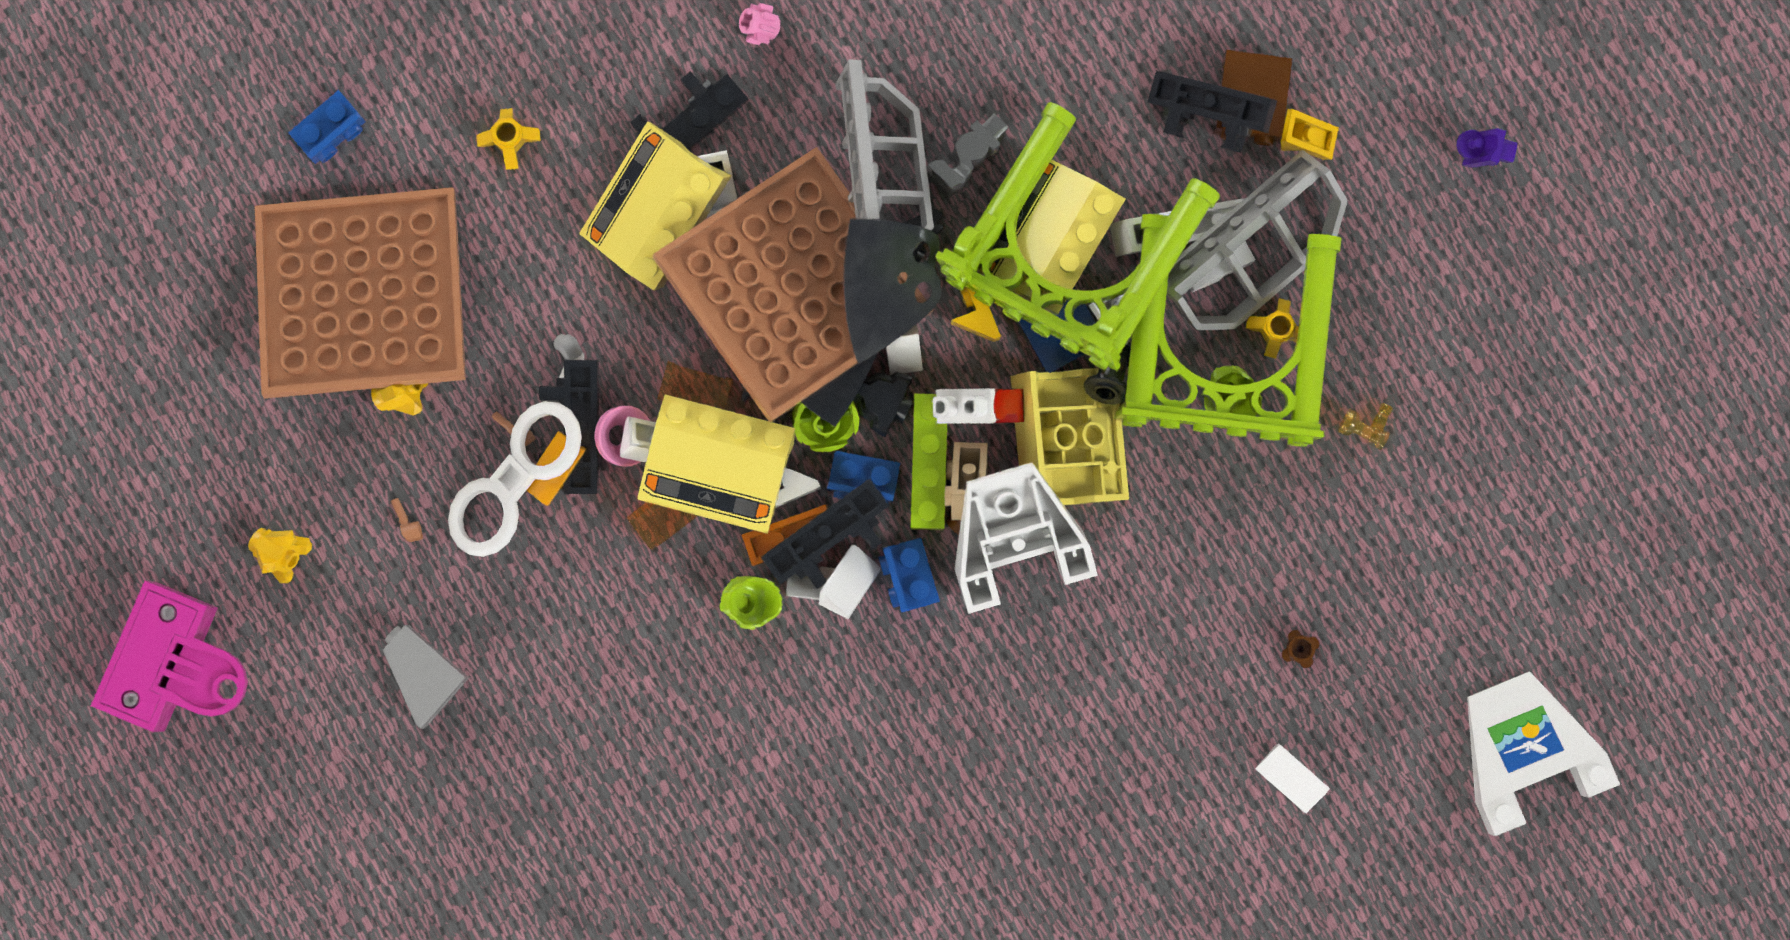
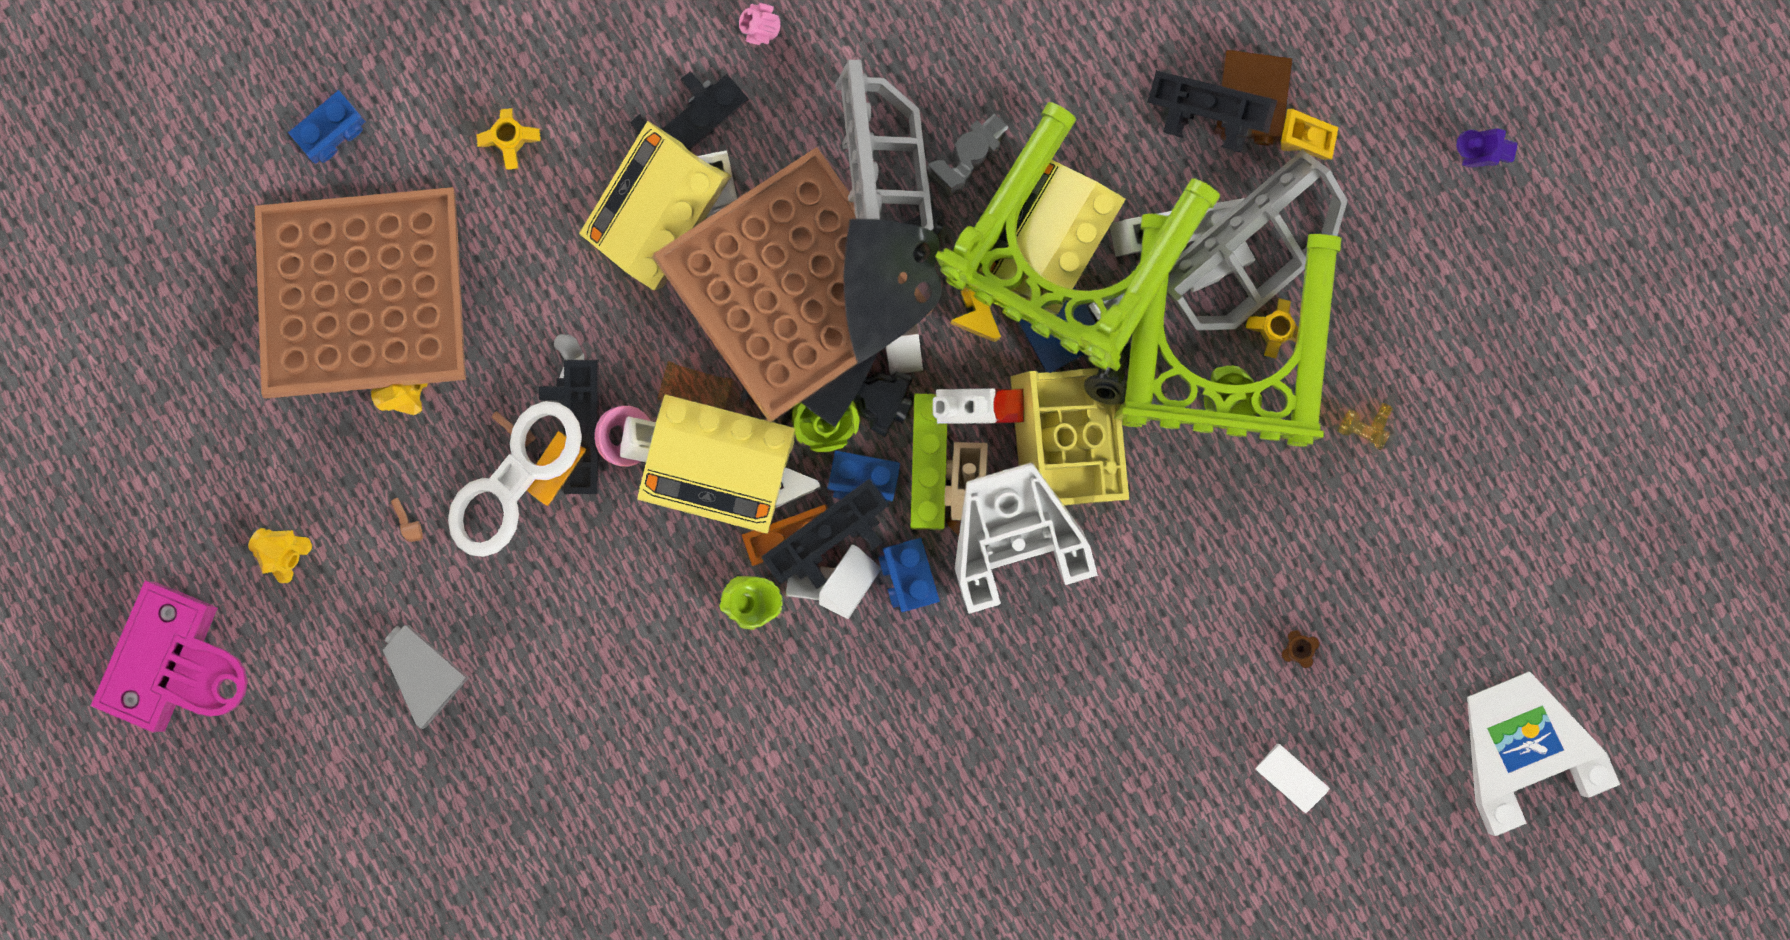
(658, 523): clear orange panel -> none

